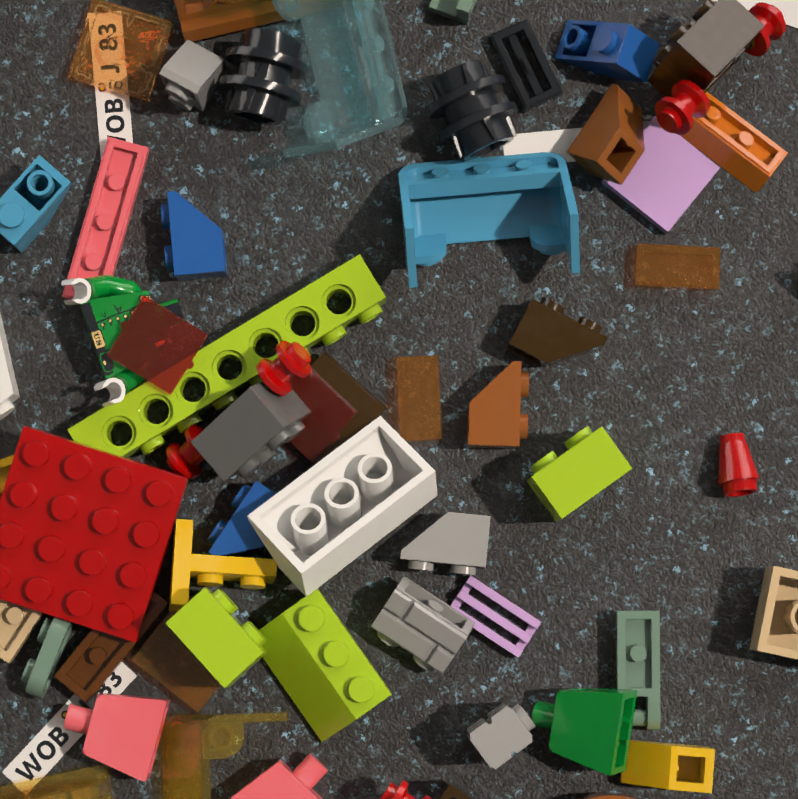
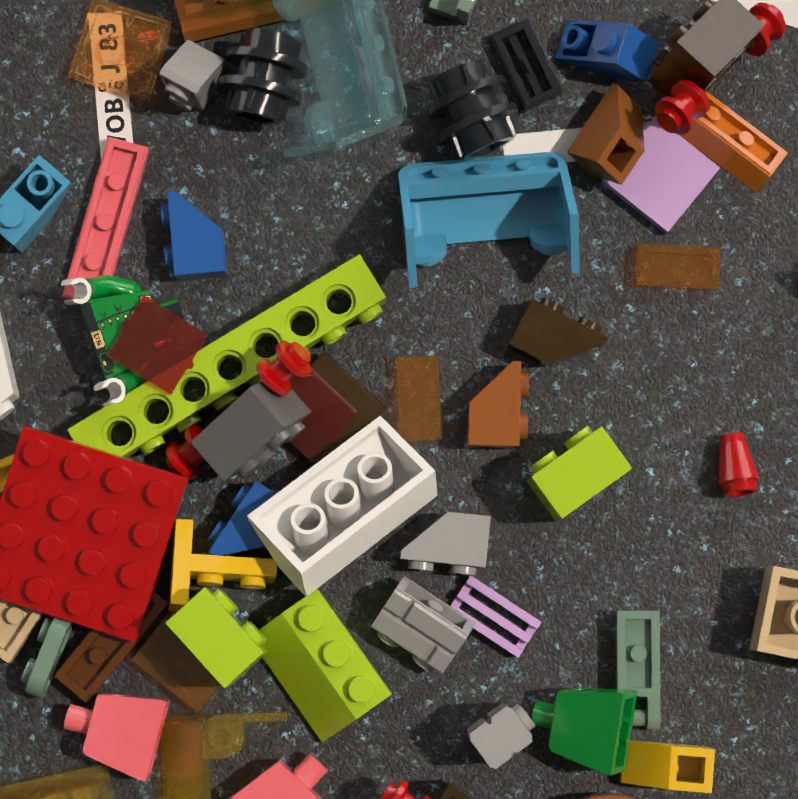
(53, 739): white sticker -> none

